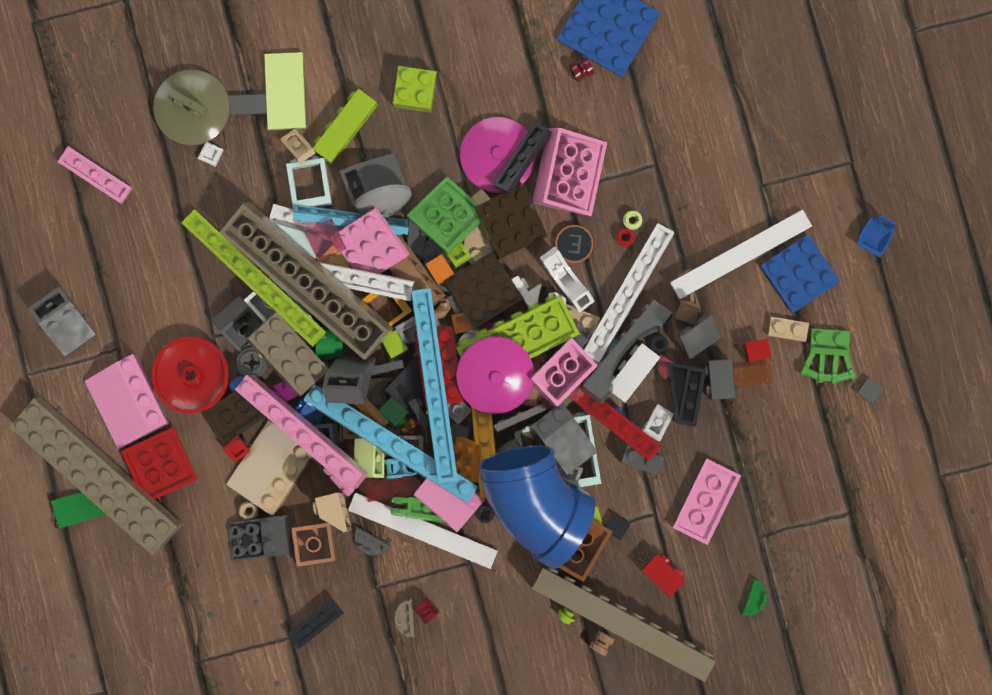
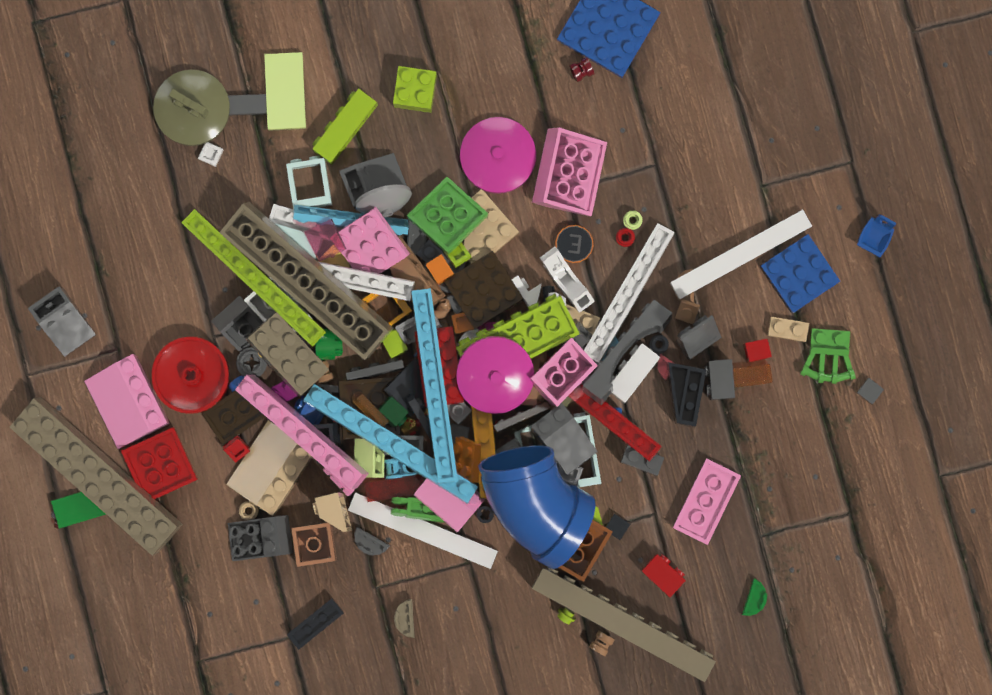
(95, 175): bright pink plate -> none
(297, 146): tan plate -> none
(348, 380): dark grey slope -> none
(426, 610): dark red wheel -> none
(510, 221): dark brown plate -> none
(522, 158): black plate -> none
(658, 422): white slope -> none

